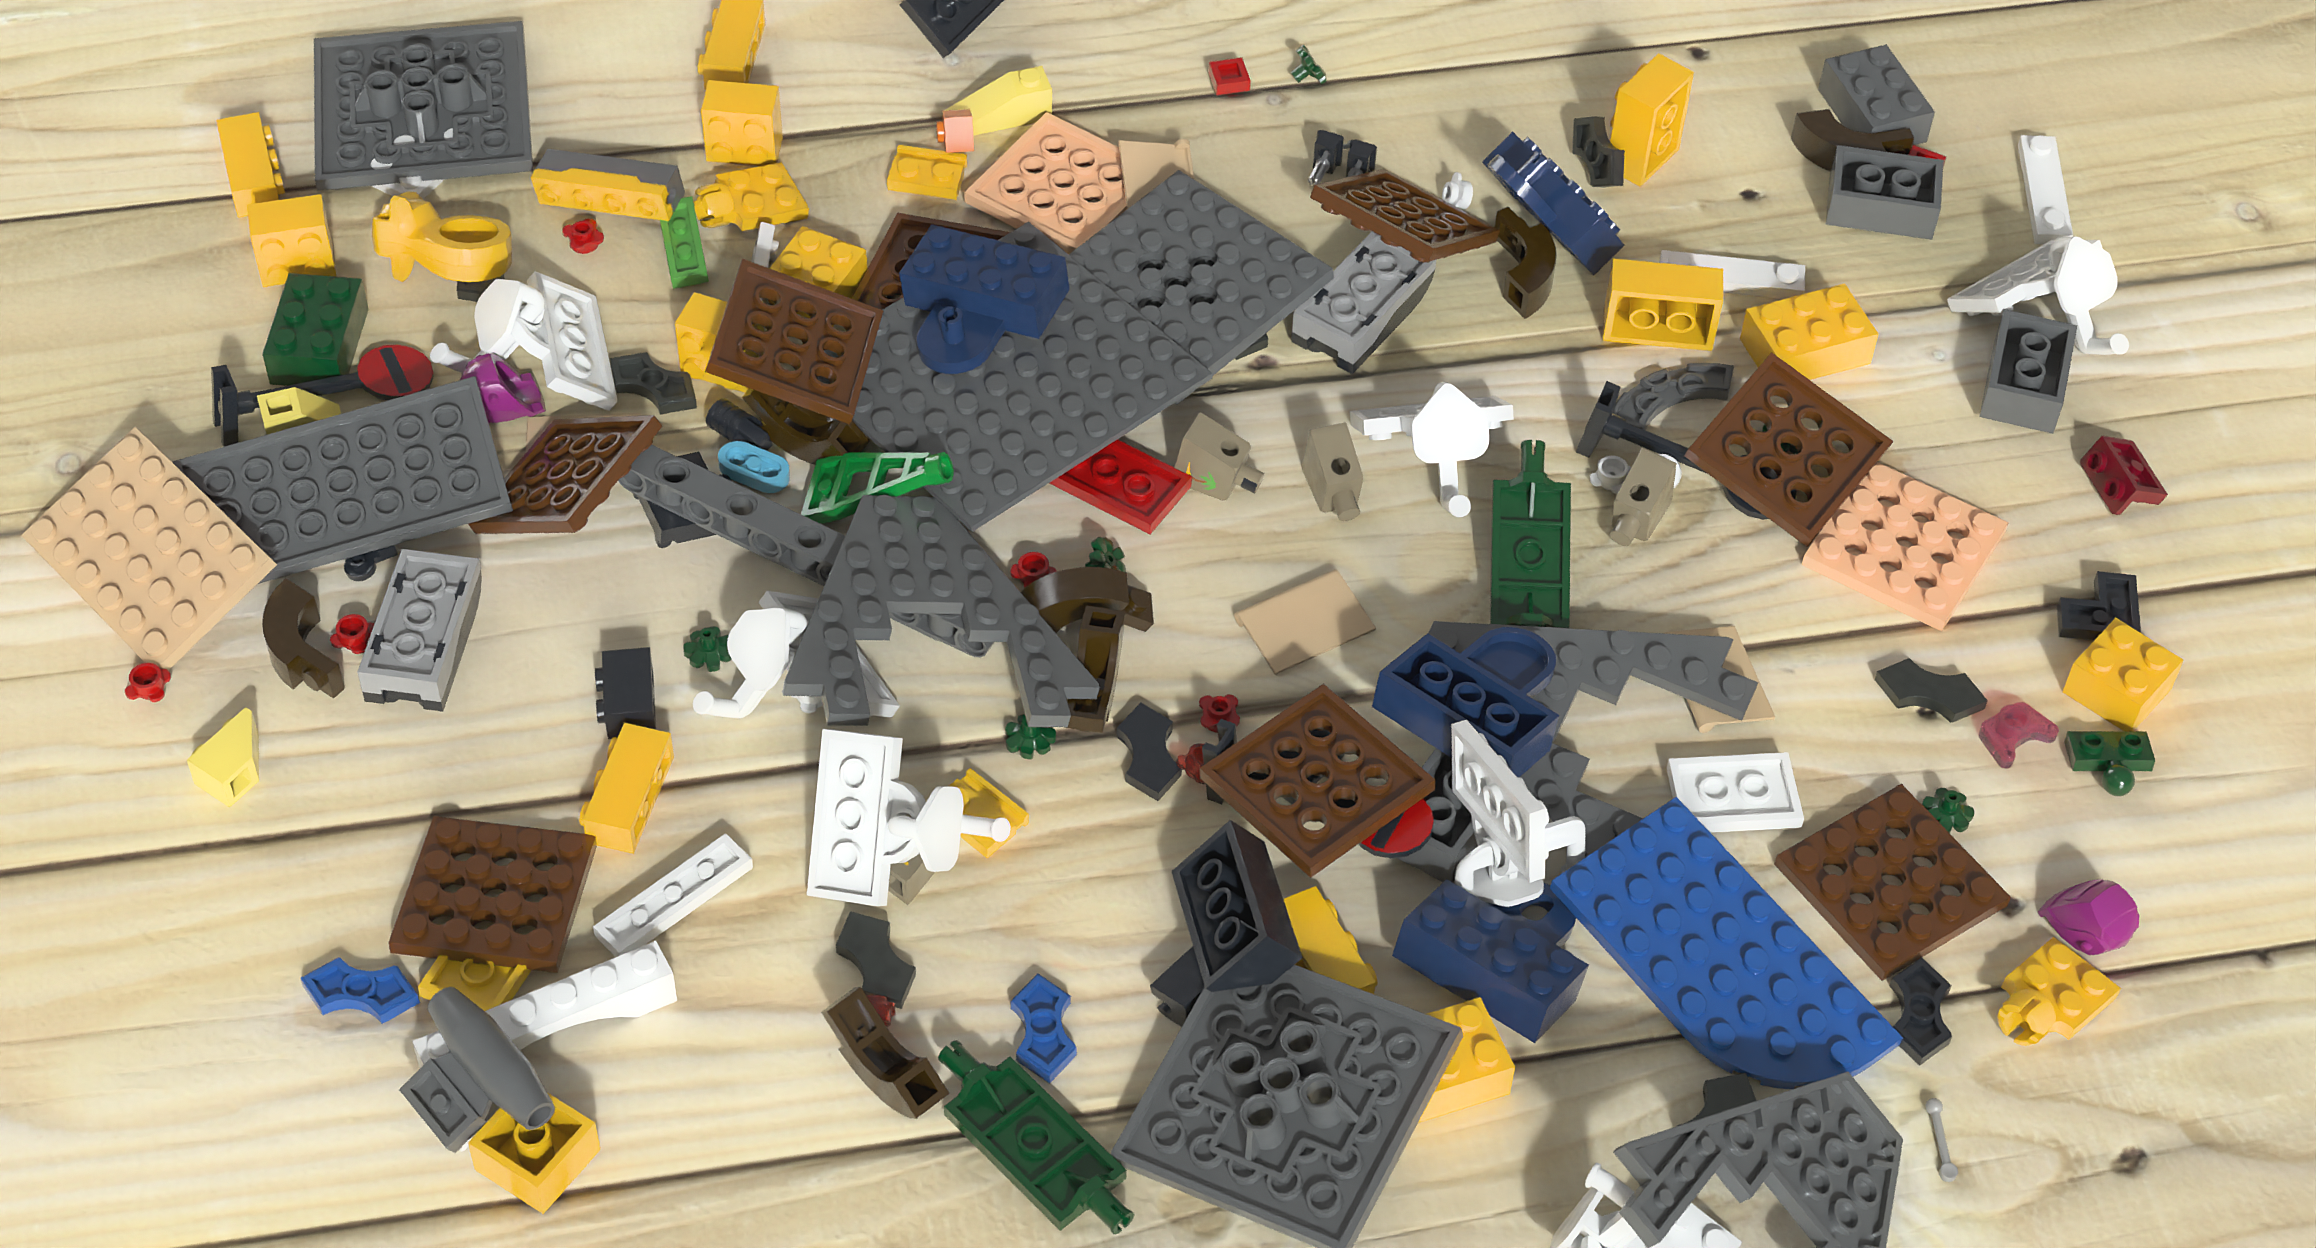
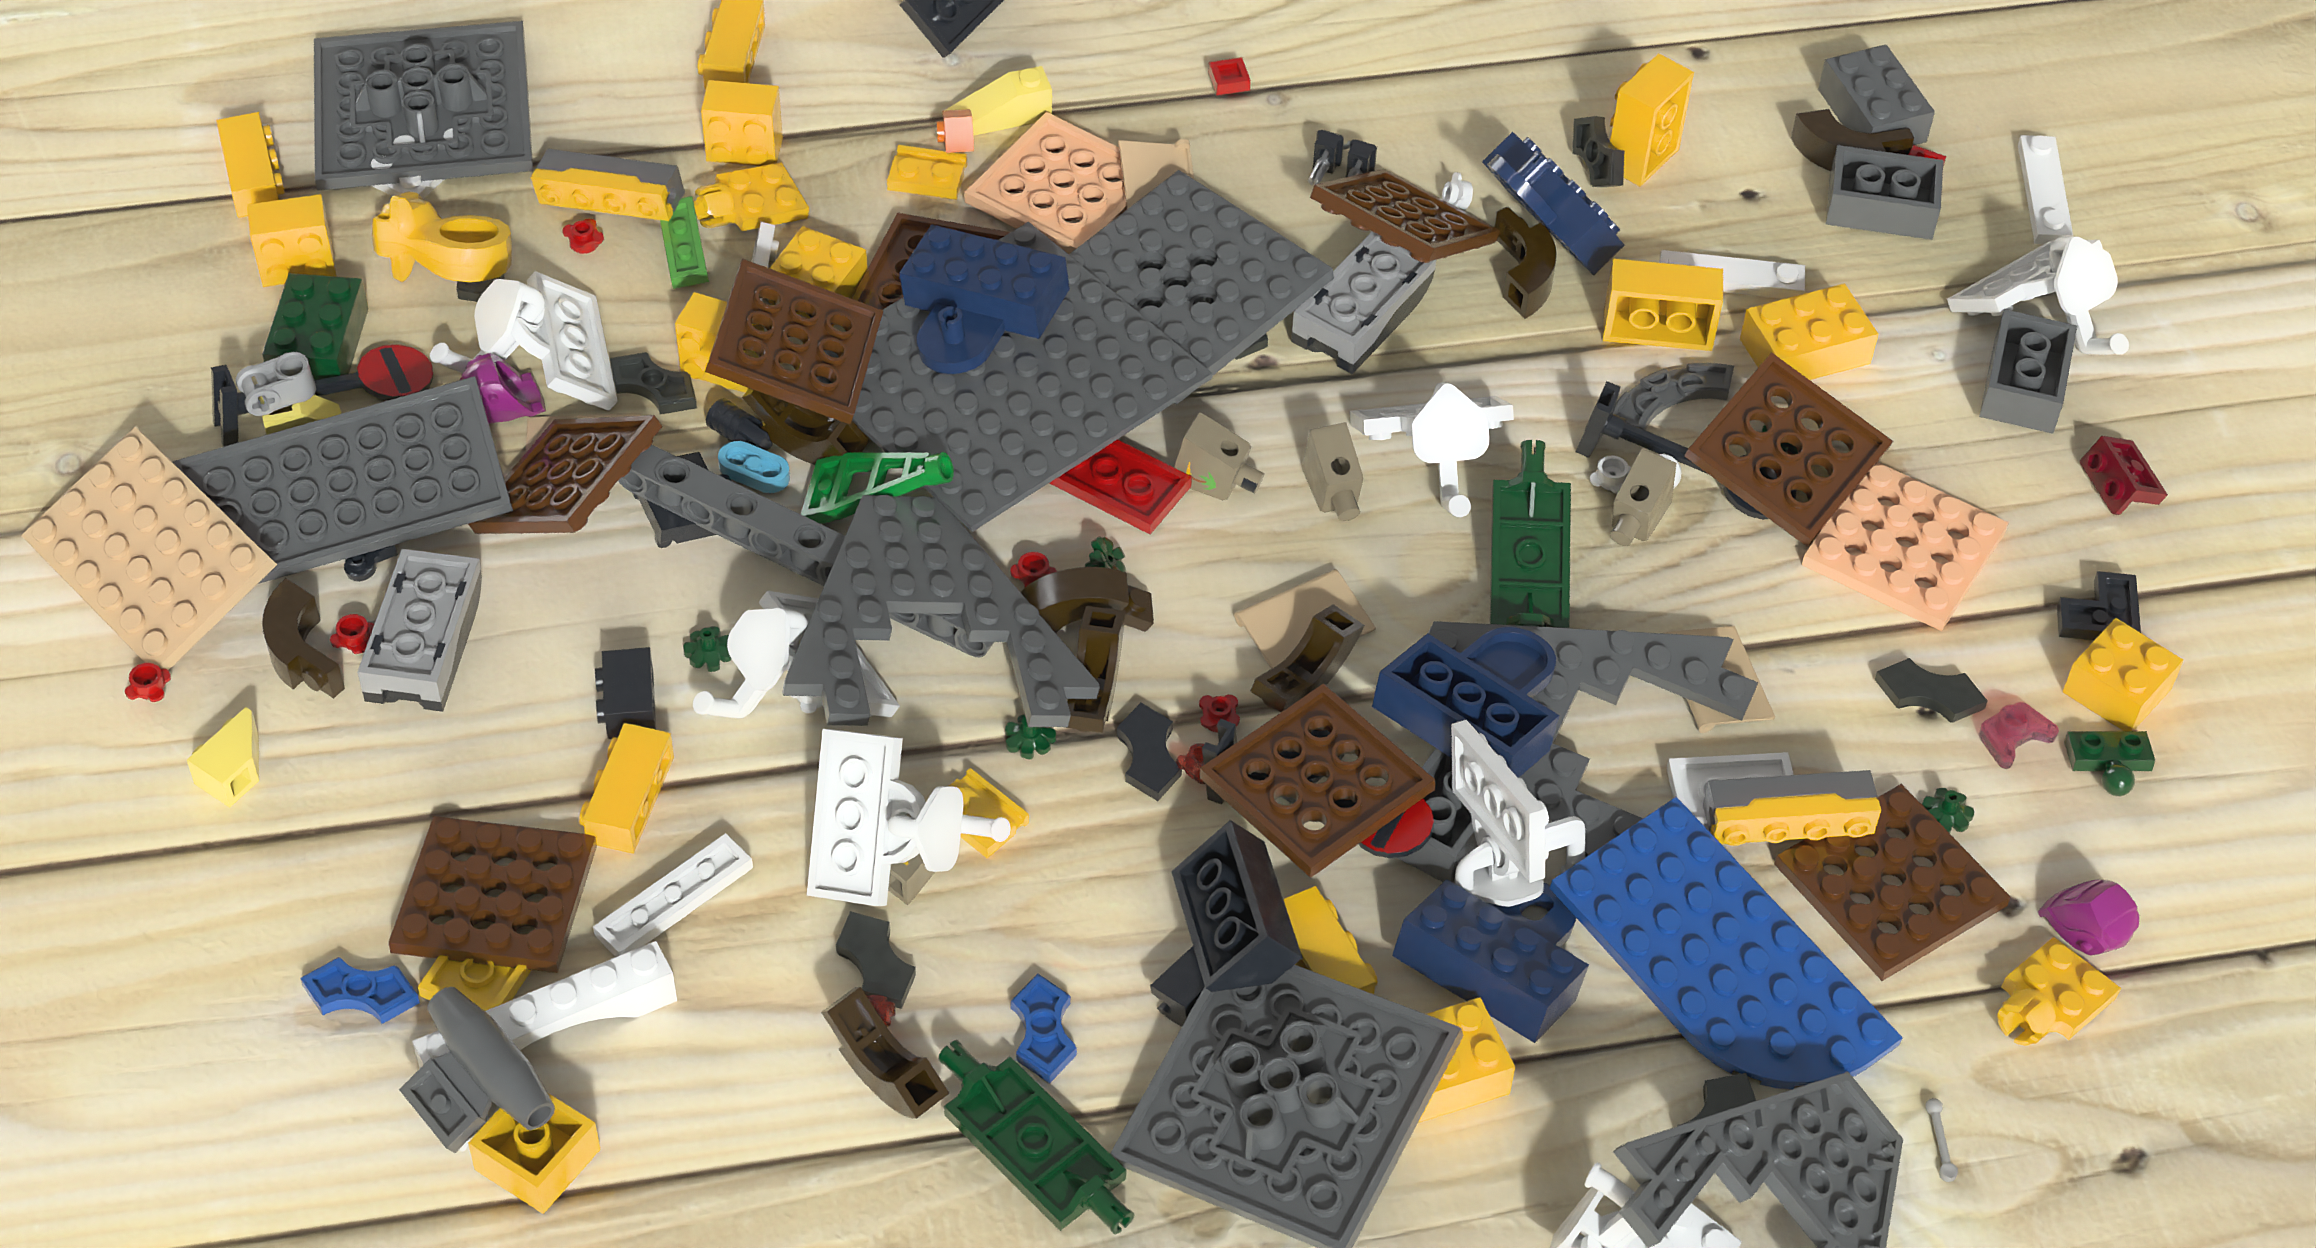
(279, 381): none -> light grey piece
(1308, 67): dark green plant -> none
(1313, 660): none -> dark brown arch
(1792, 807): none -> yellow piece
(1921, 1024): black tile -> none

